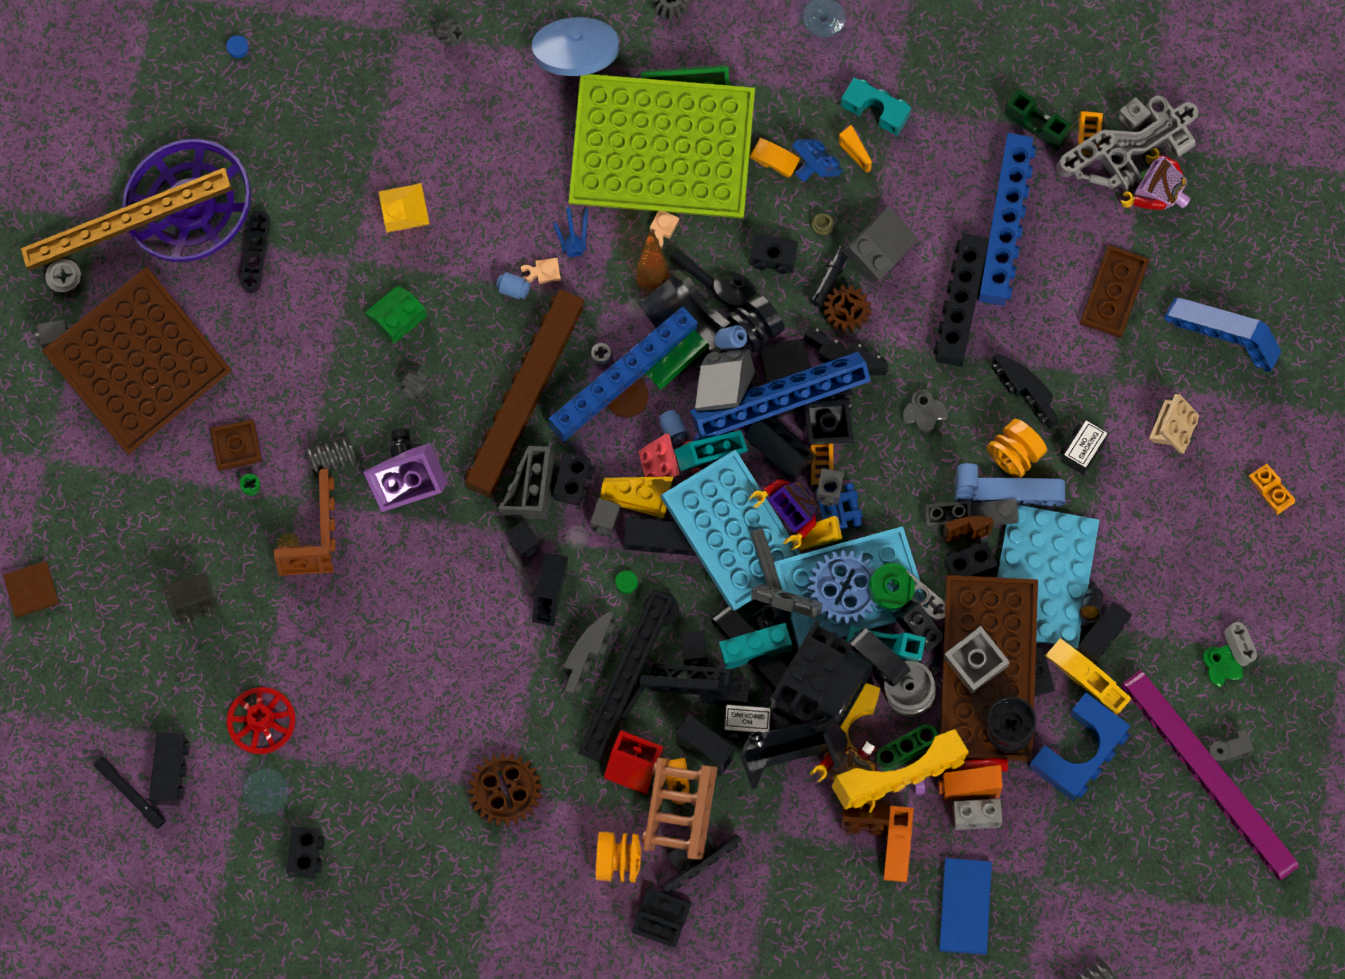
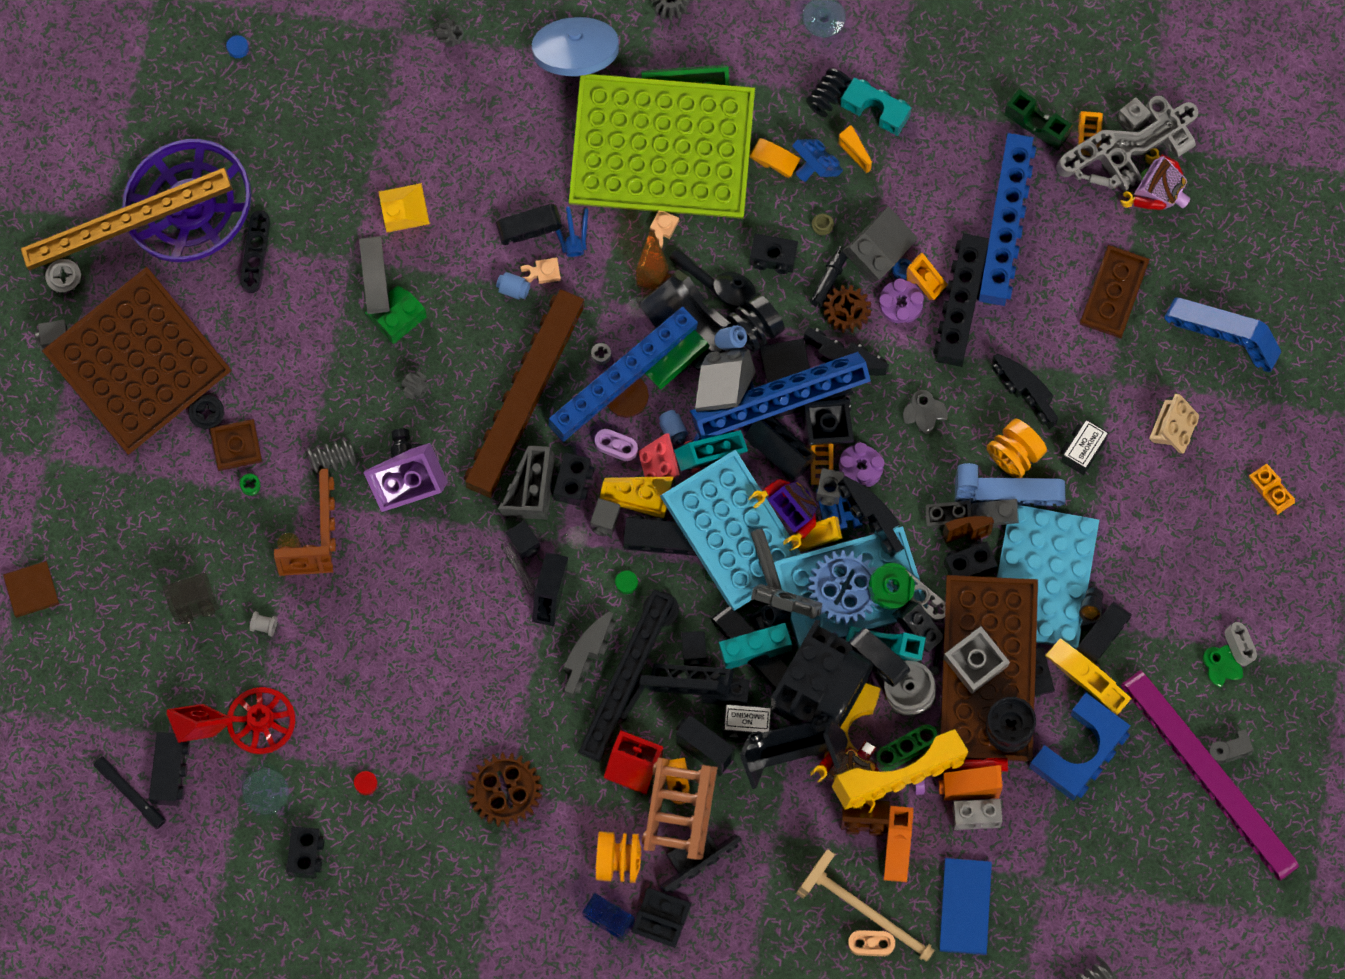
(196, 722): none -> red slope
(199, 406): none -> black gear
(263, 623): none -> light grey bush
(365, 783): none -> red tile
(374, 275): none -> dark grey slope
(529, 224): none -> black beam
(608, 917): none -> clear blue brick
(617, 444): none -> lavender plate
(819, 877): none -> tan tile
(826, 90): none -> black piece
(862, 454): none -> medium lavender plate
(868, 506): none -> black slope
(871, 943): none -> light nougat plate
(899, 270): none -> blue tile
(904, 289): none -> medium lavender plate
(926, 277): none -> light orange slope

